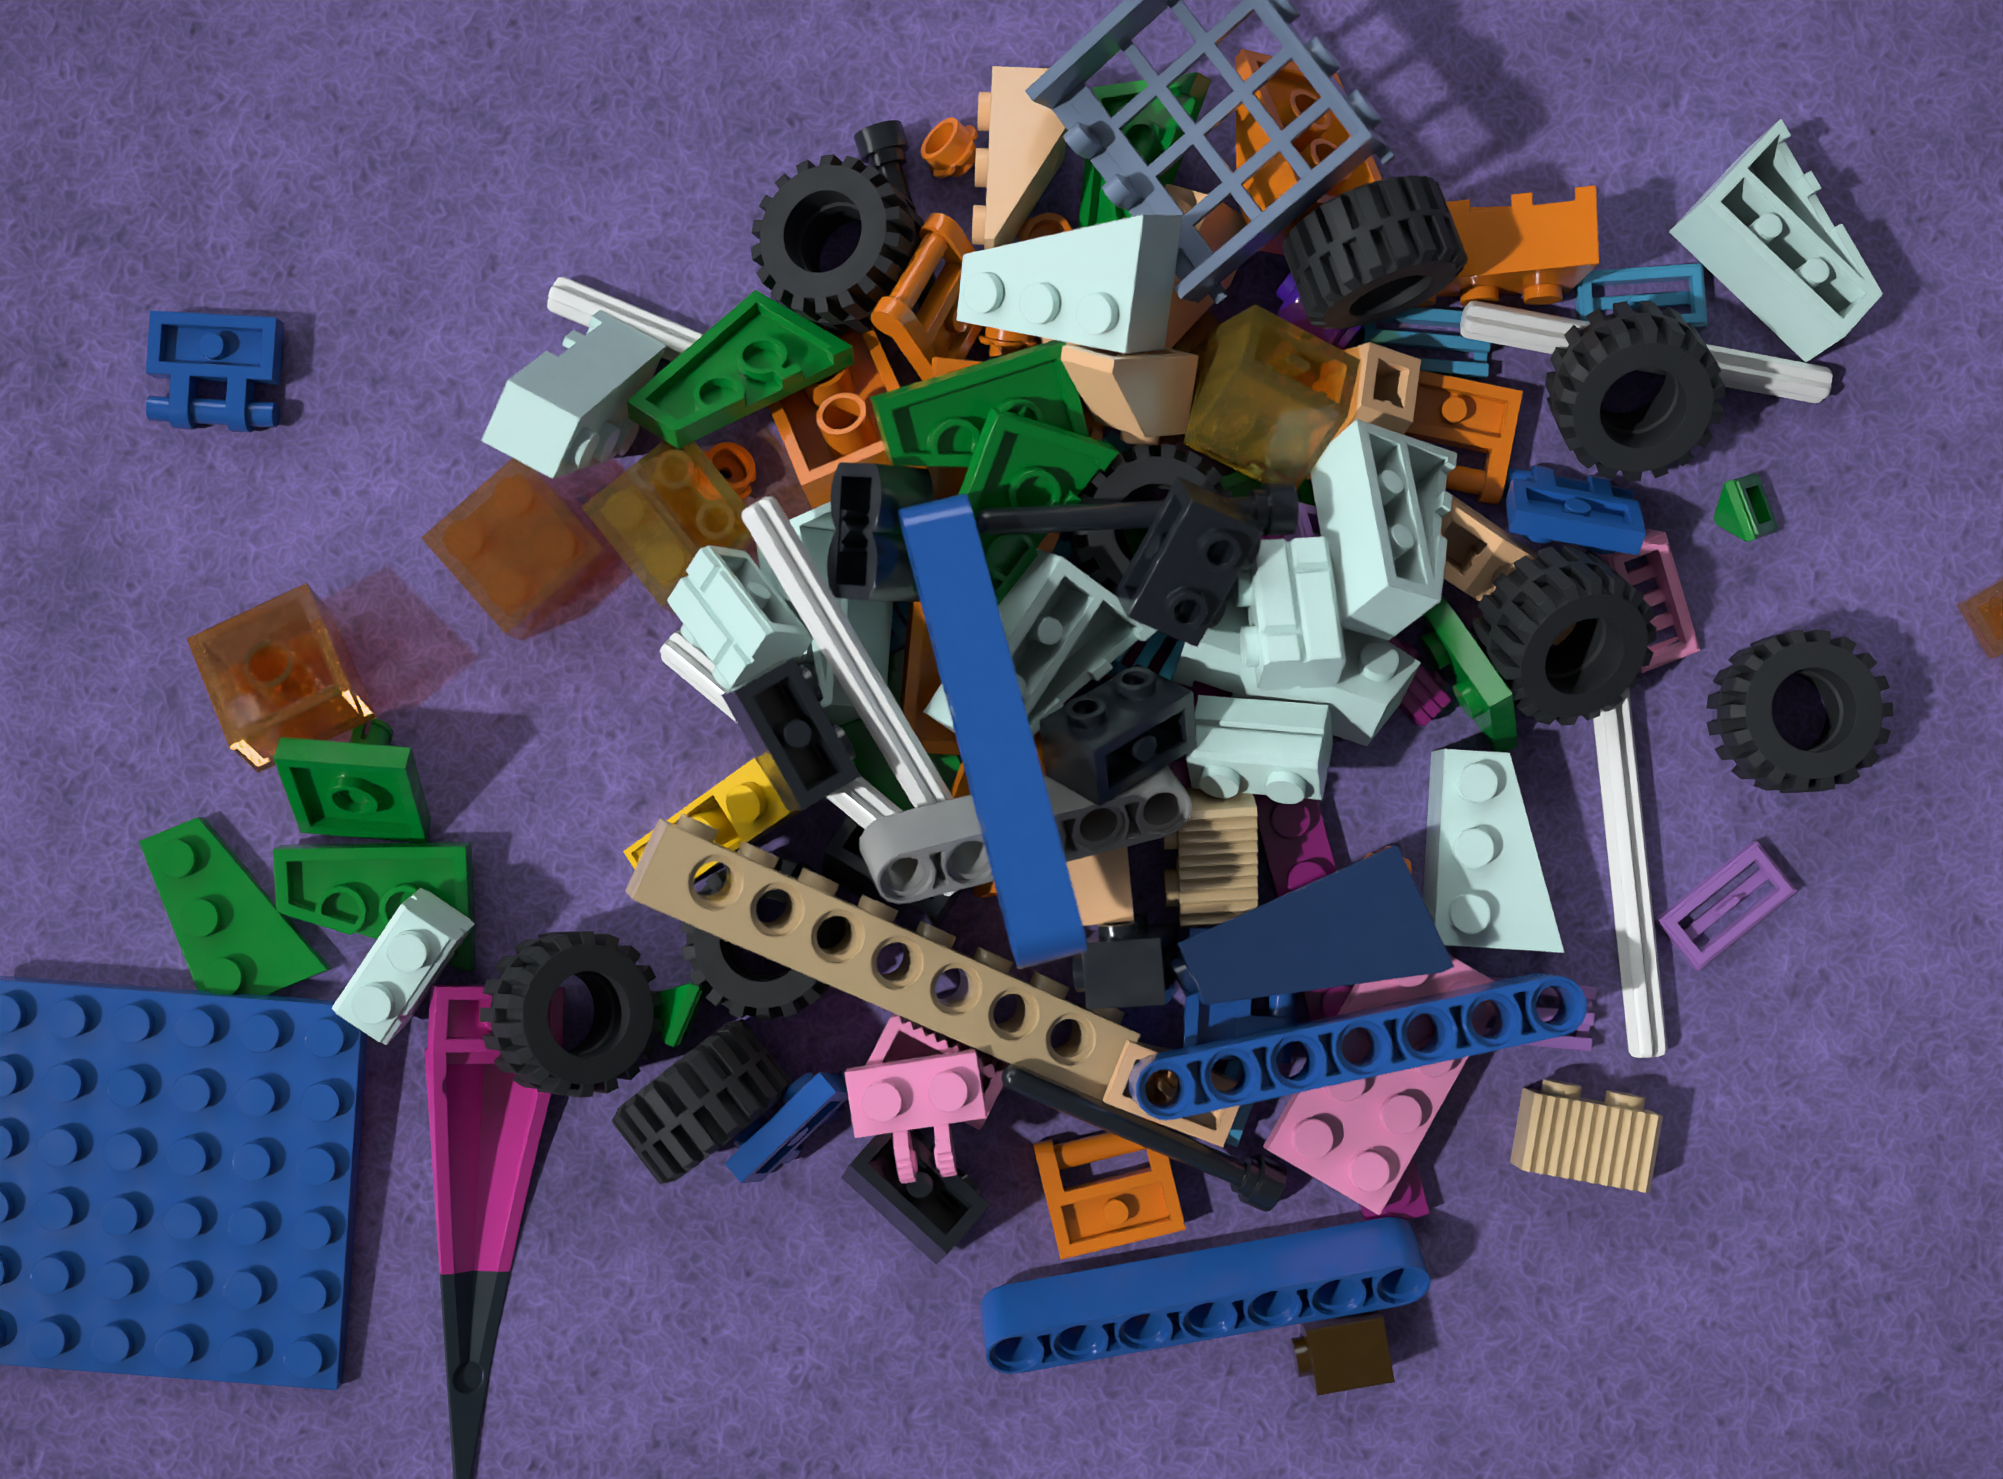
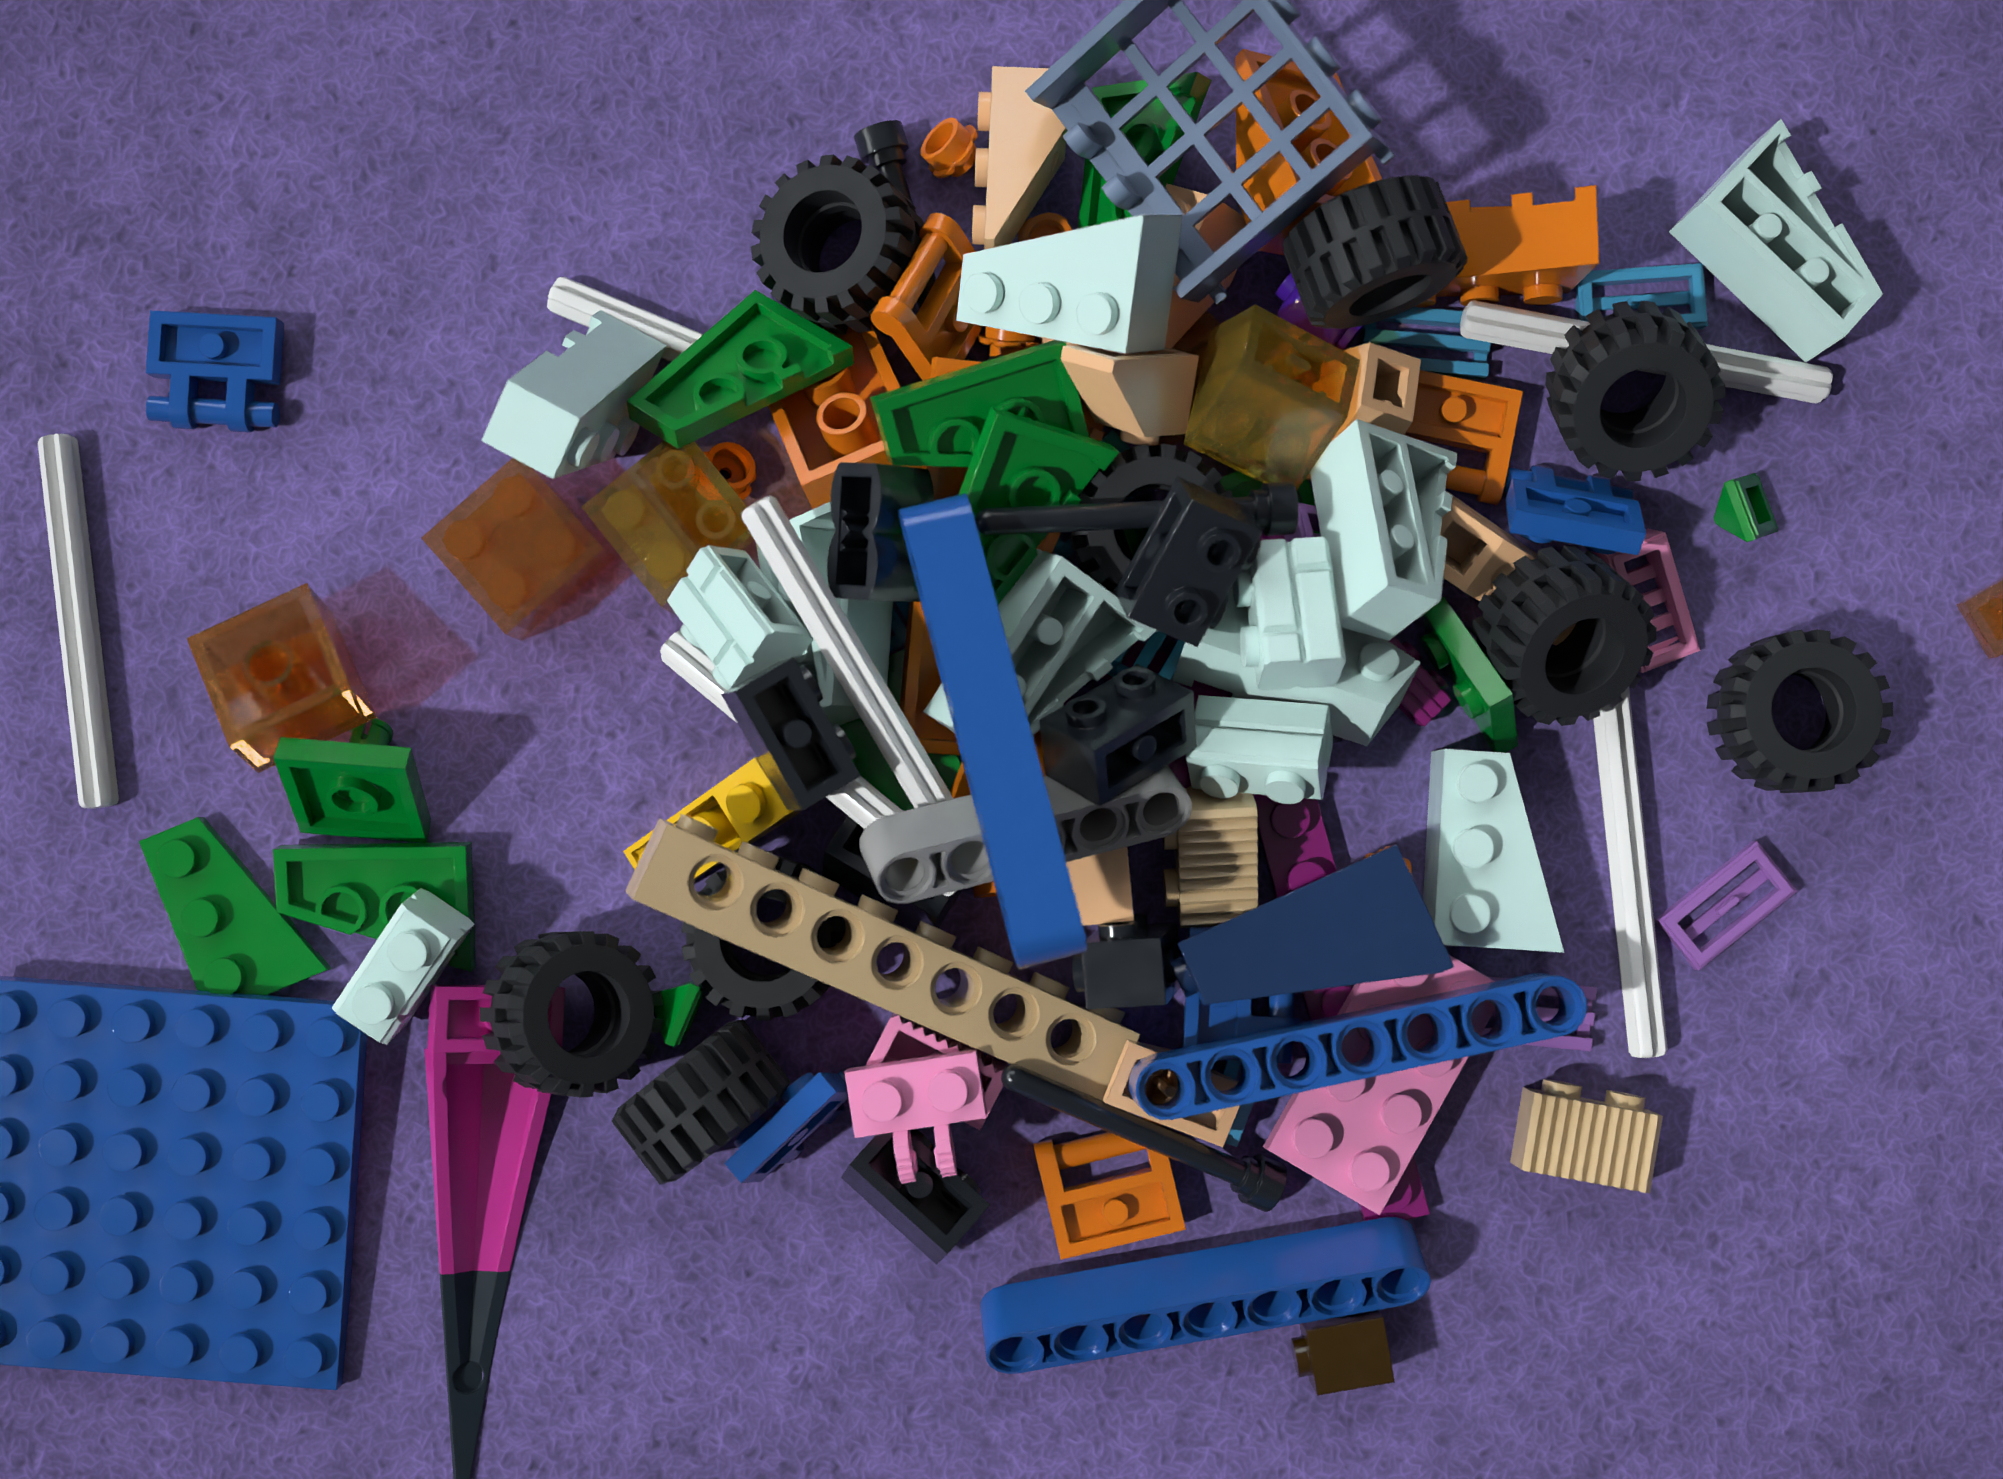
(78, 621): none -> white axle

